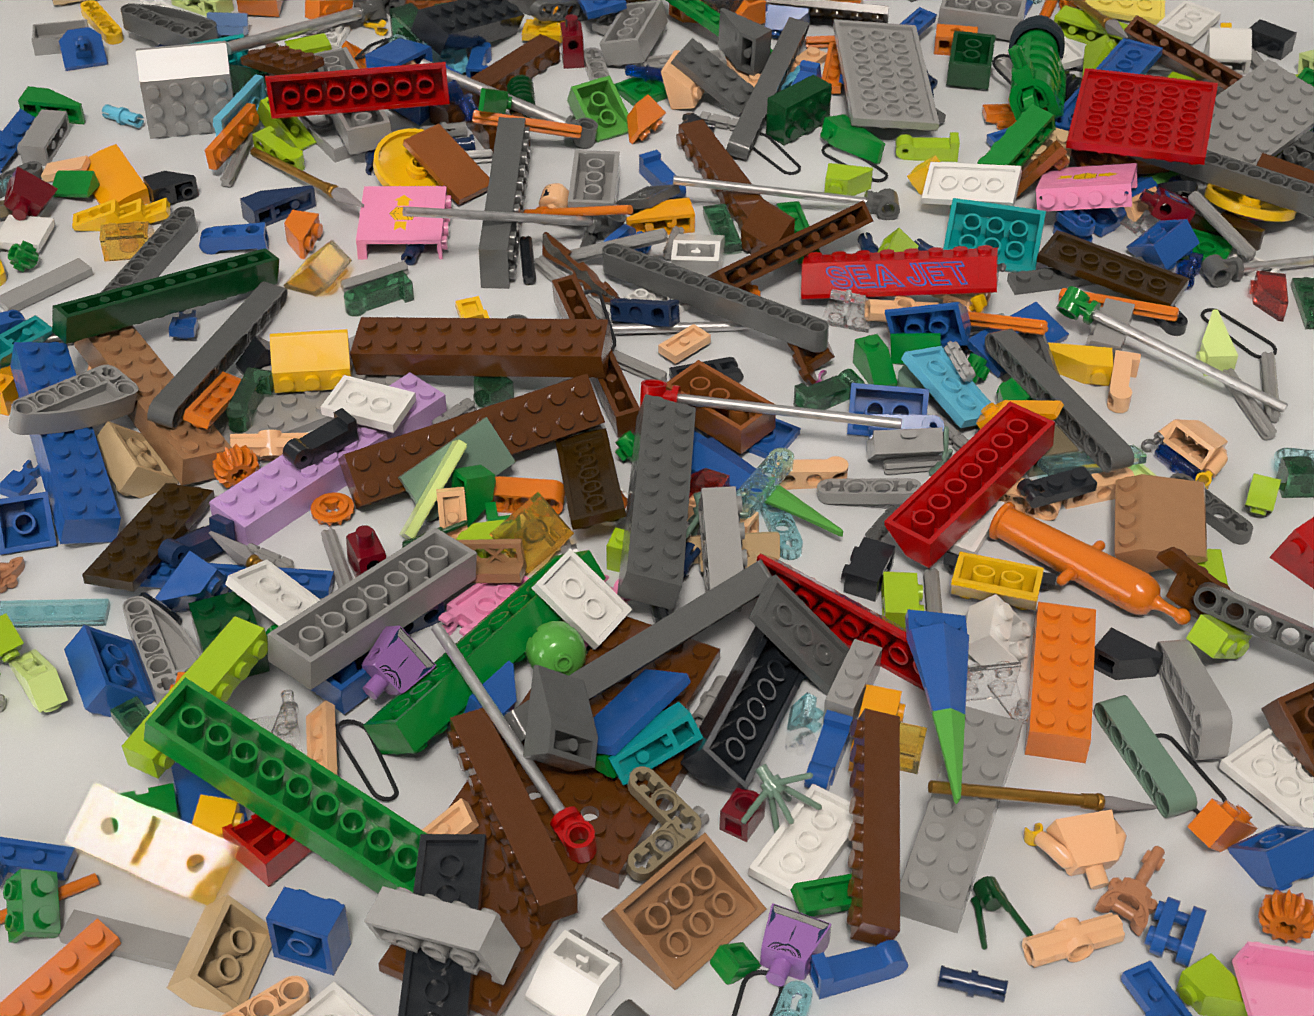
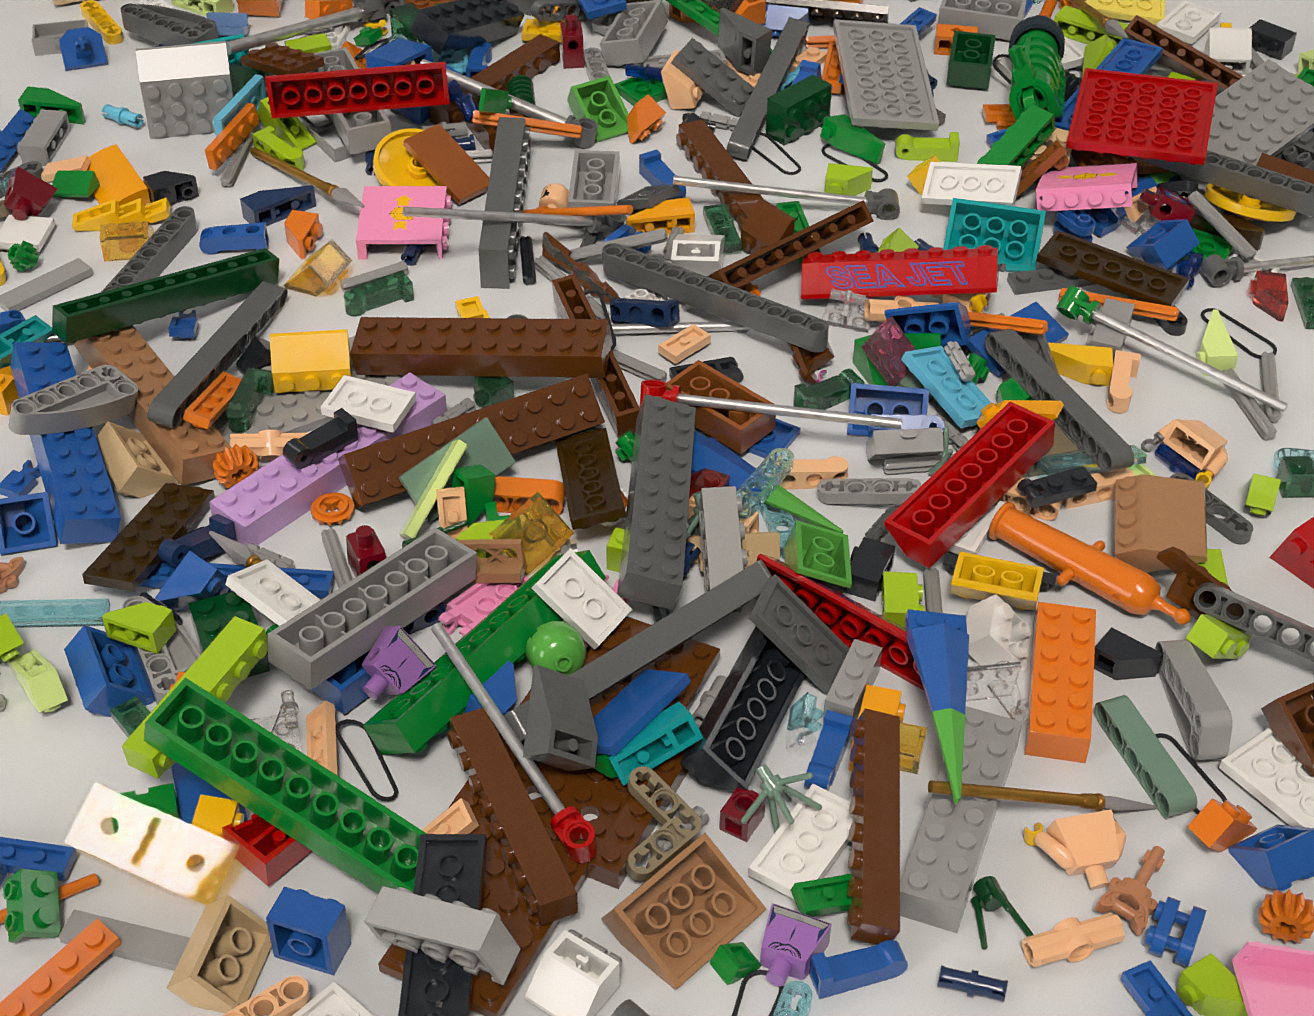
(141, 625): none -> lime slope
(368, 36): none -> green plate
(819, 553): none -> bright green slope
(886, 349): none -> clear pink plate

